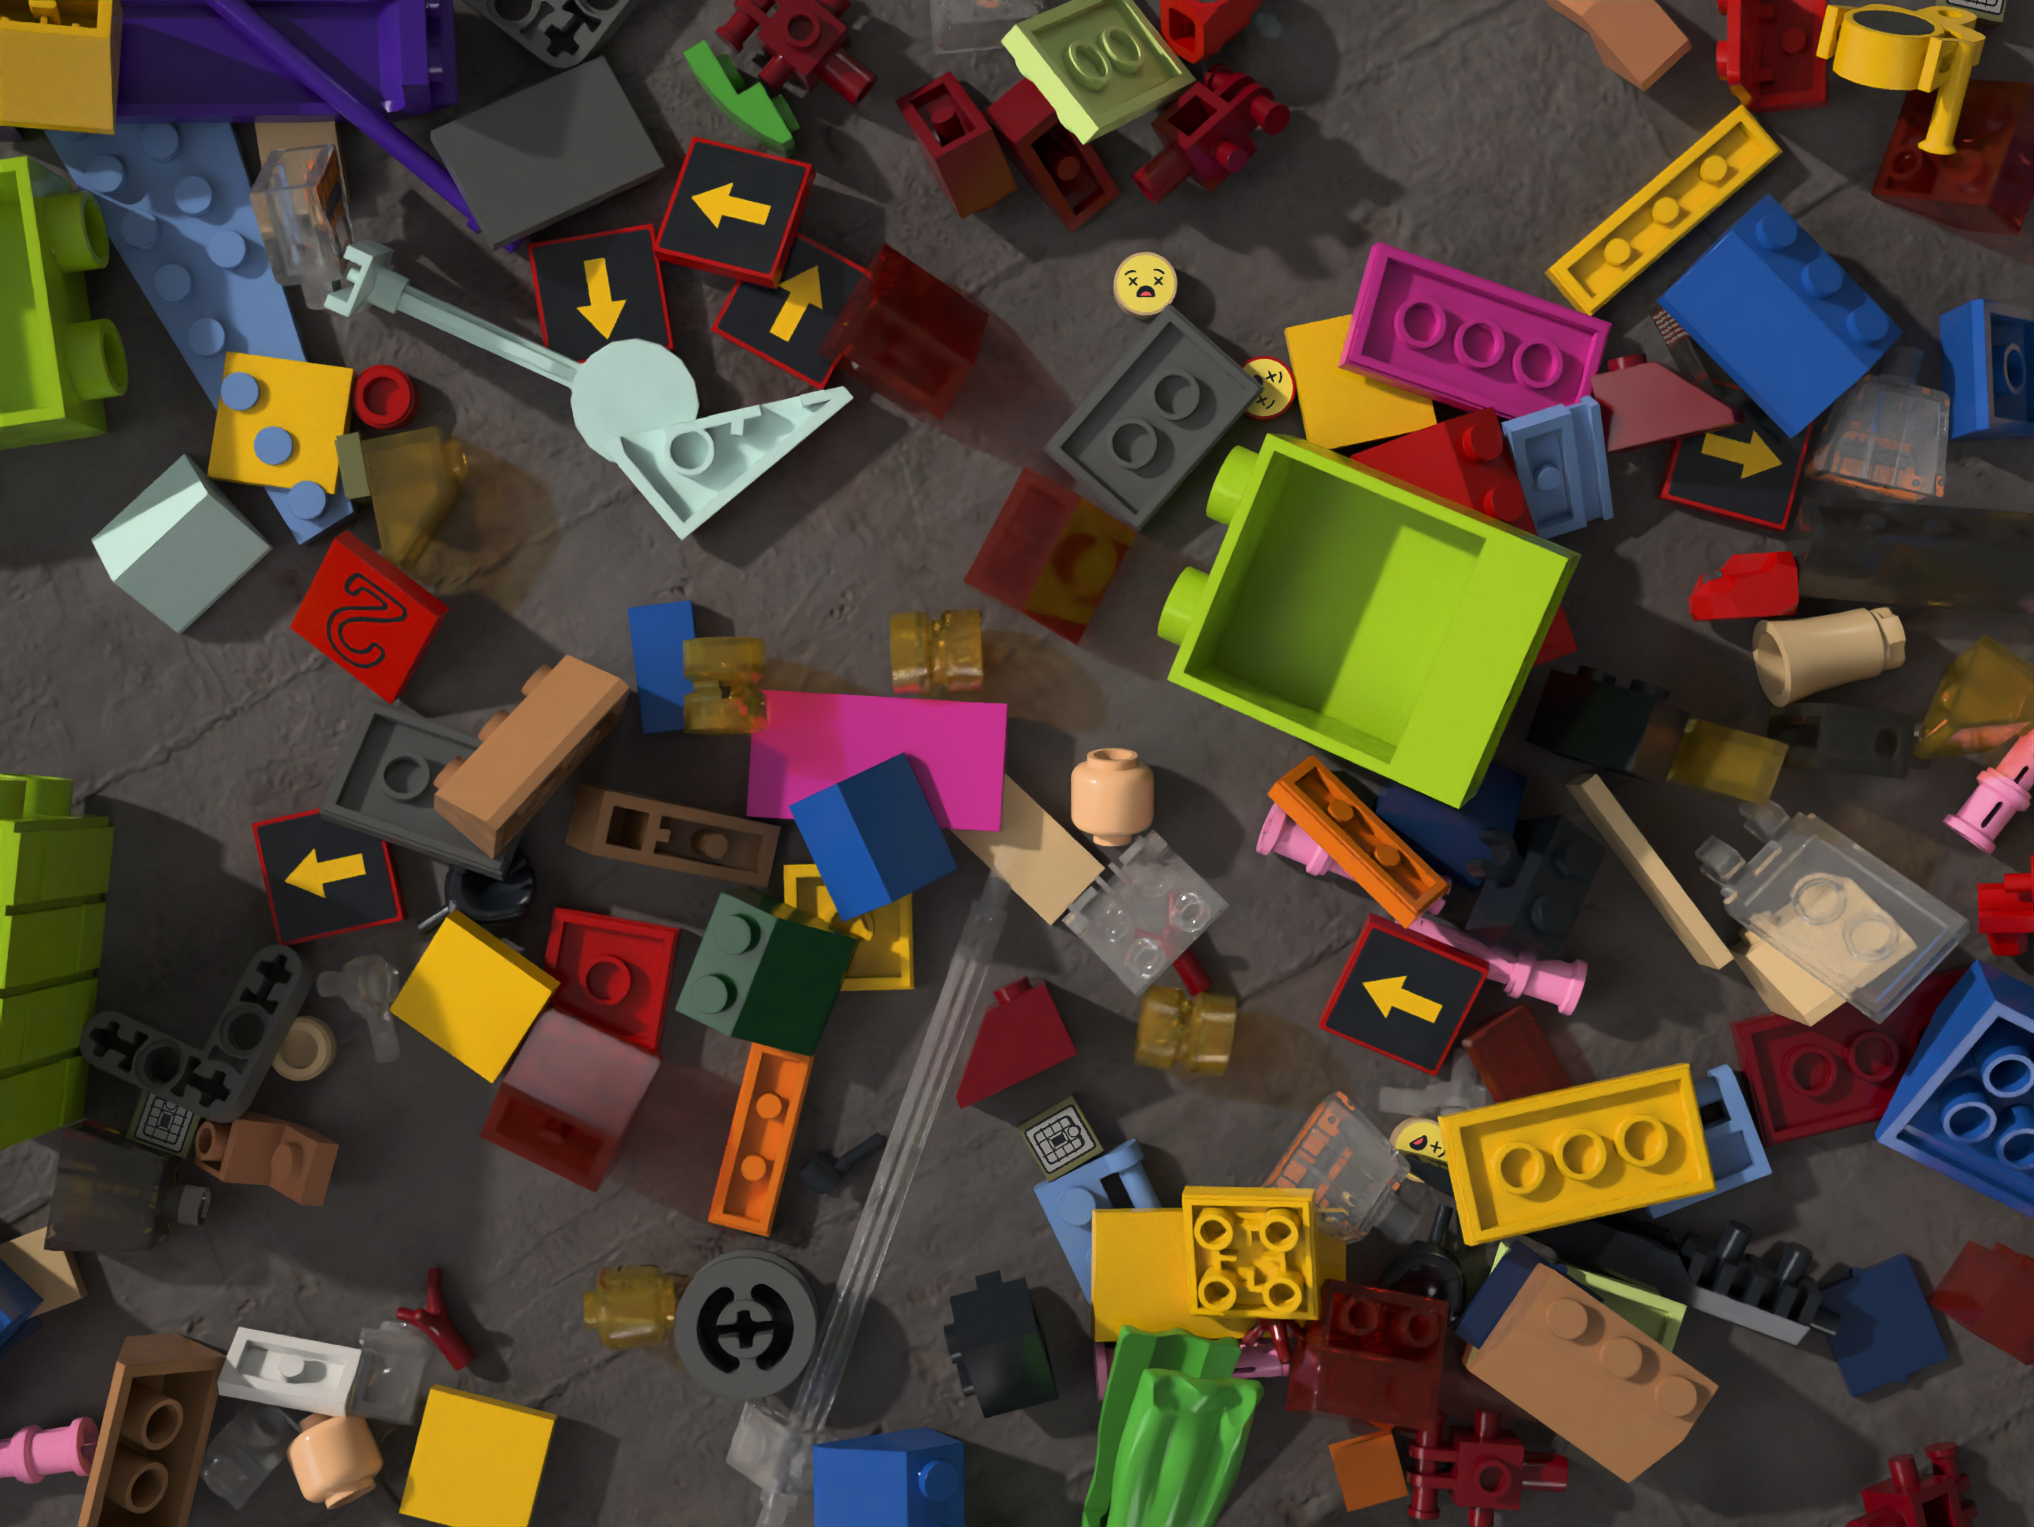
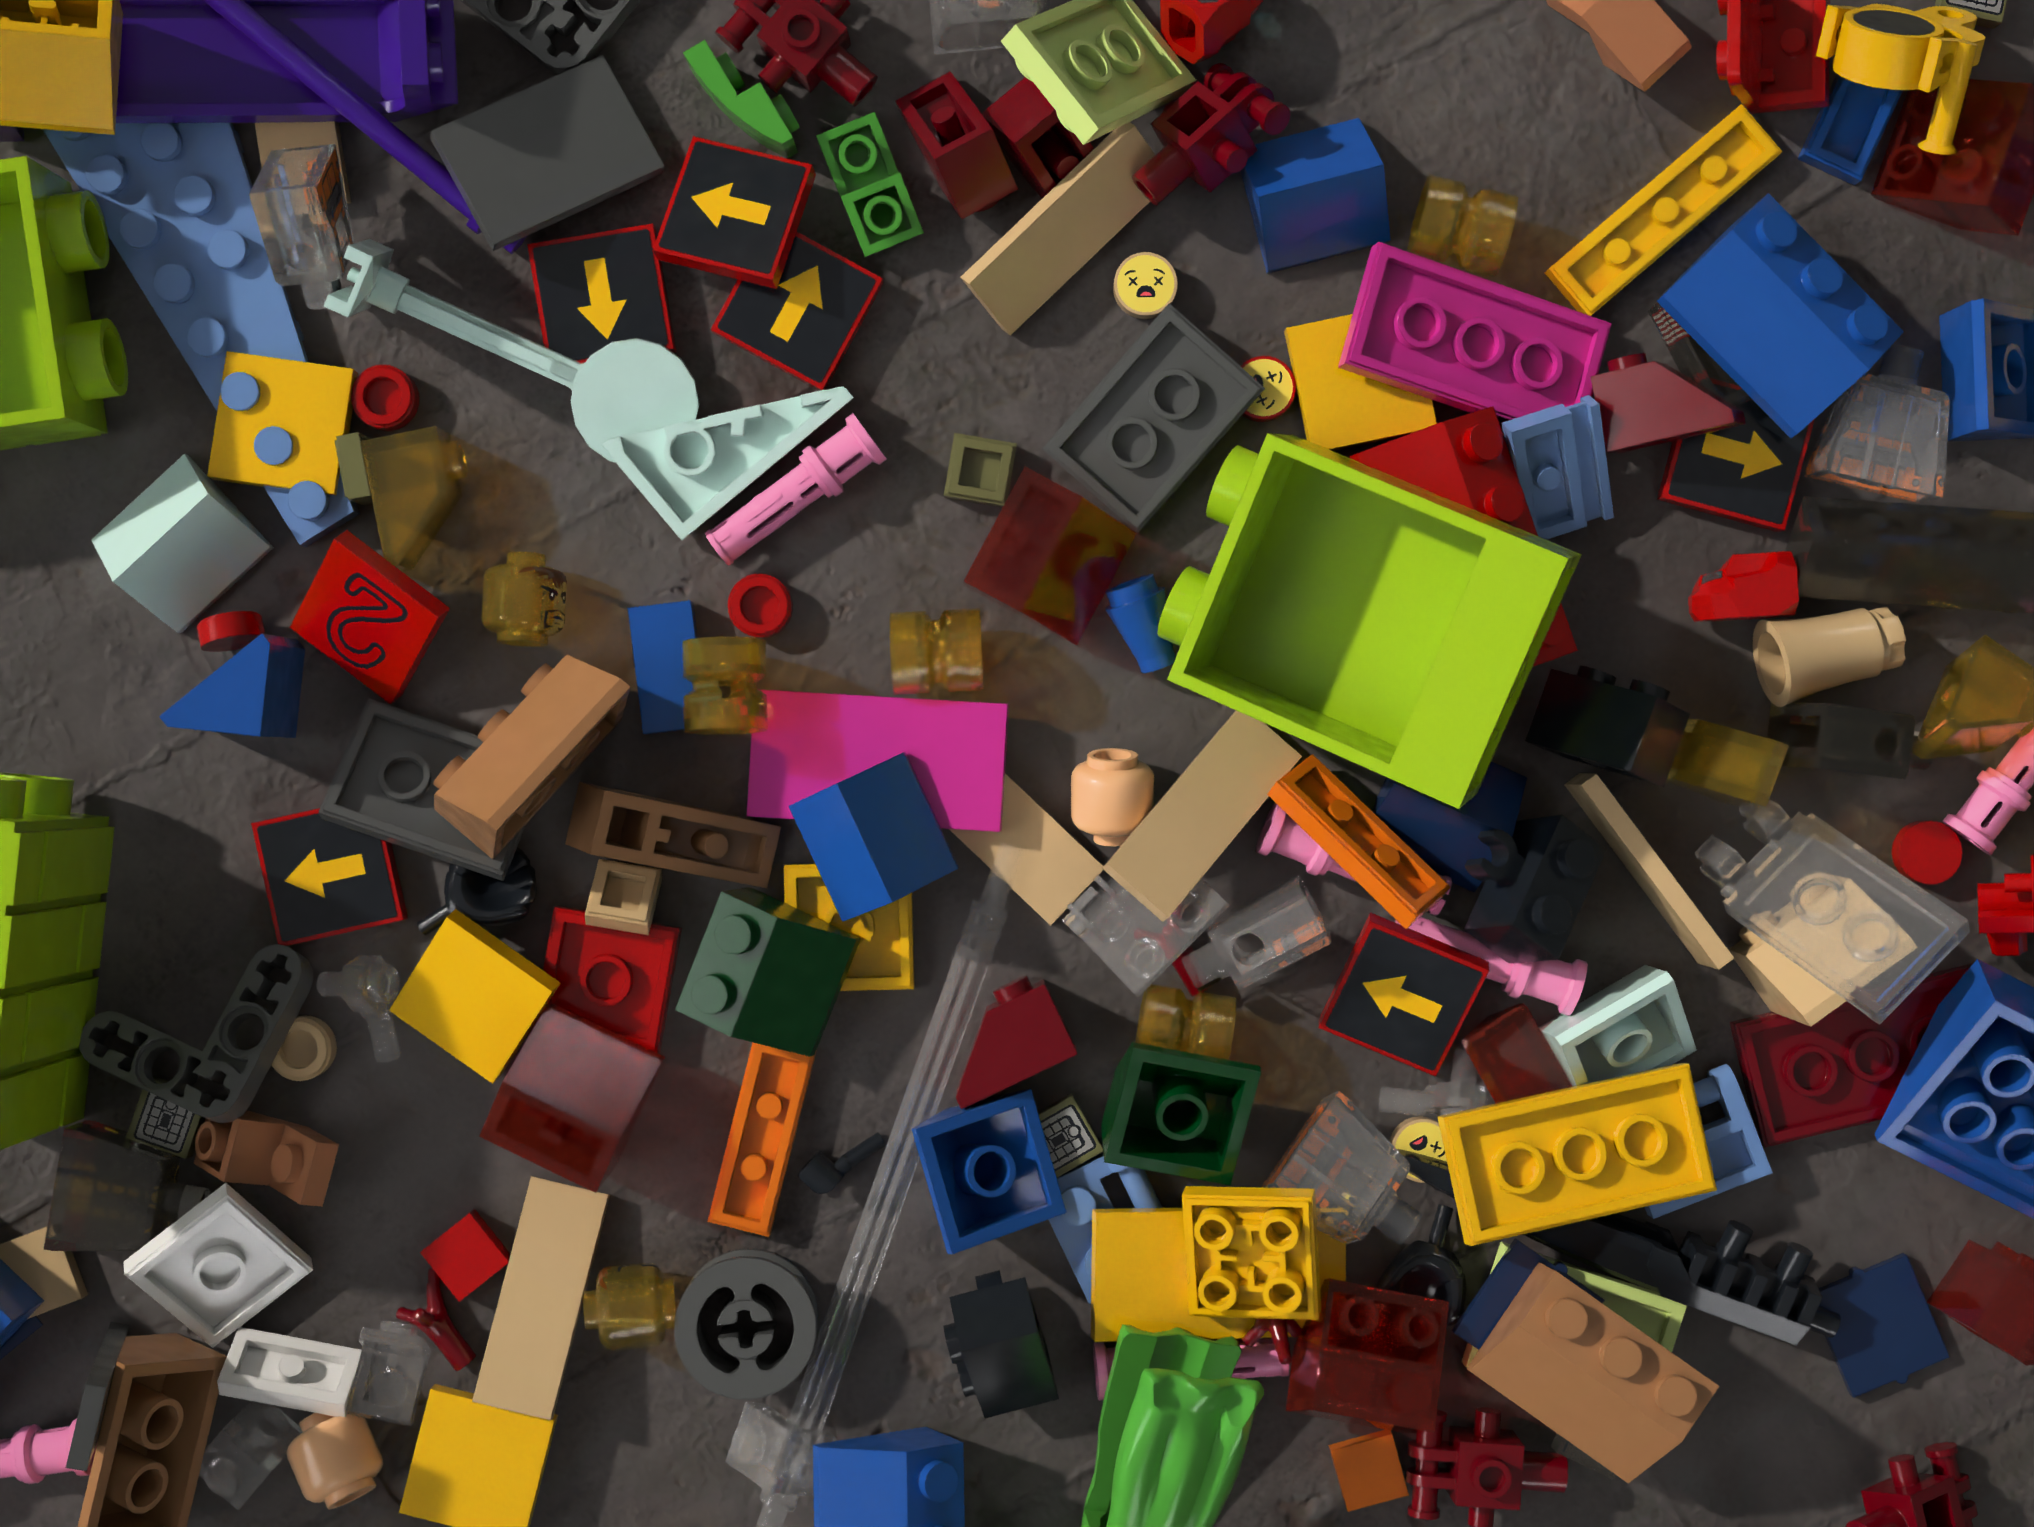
(95, 1398): none -> dark grey piece
(218, 1265): none -> white plate
(229, 630): none -> red tile
(248, 694): none -> blue slope
(466, 1255): none -> red tile
(524, 600): none -> clear yellow head
(541, 1298): none -> tan piece
(623, 897): none -> tan tile
(760, 605): none -> red tile
(820, 473): none -> bright pink pin
(869, 184): none -> bright green slope
(906, 336): clear red slope -> none
(980, 470): none -> olive tile
(988, 1169): none -> blue slope
(1061, 230): none -> tan piece
(1136, 614): none -> blue cone
(1178, 1112): none -> dark green slope
(1201, 814): none -> tan piece
(1284, 921): none -> clear torso
(1317, 195): none -> blue slope
(1465, 226): none -> clear yellow wheel
(1622, 1029): none -> light aqua slope
(1849, 129): none -> blue tile
(1927, 852): none -> red tile

